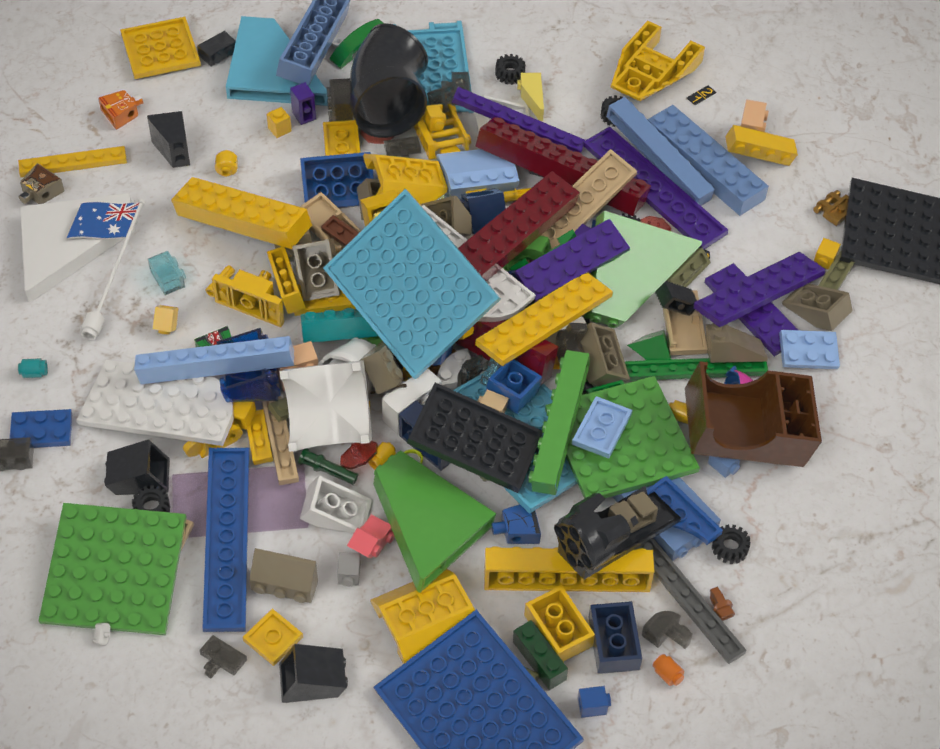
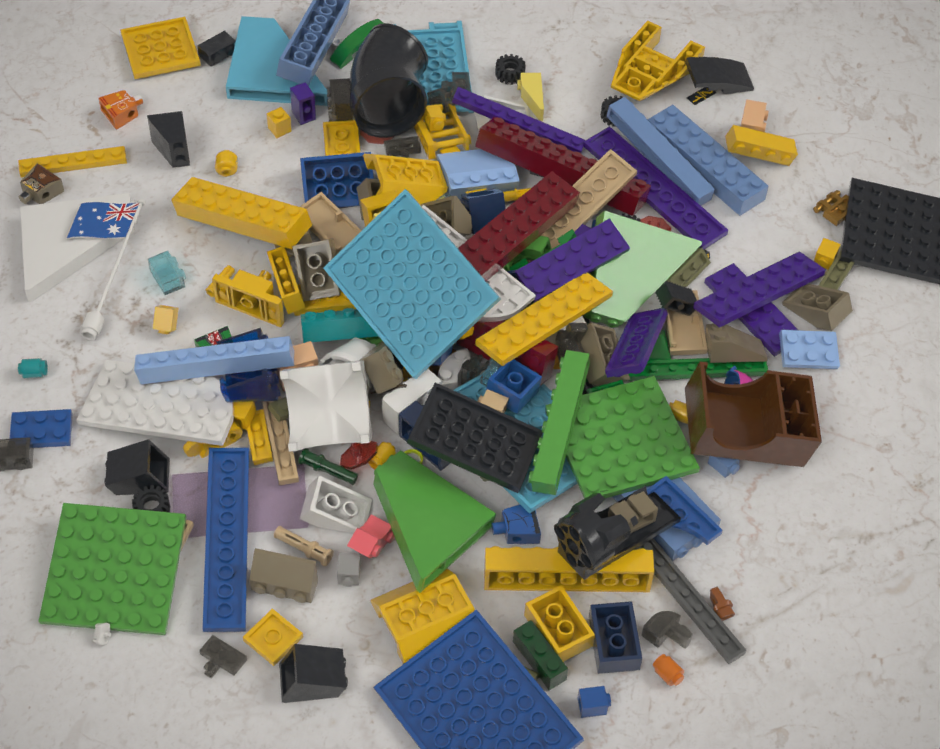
(311, 549): none -> tan pin
(339, 230): copper plate -> none
(602, 427): light blue plate -> none
(636, 343): none -> dark purple plate
(719, 74): none -> black slope
(731, 554): black tyre -> none

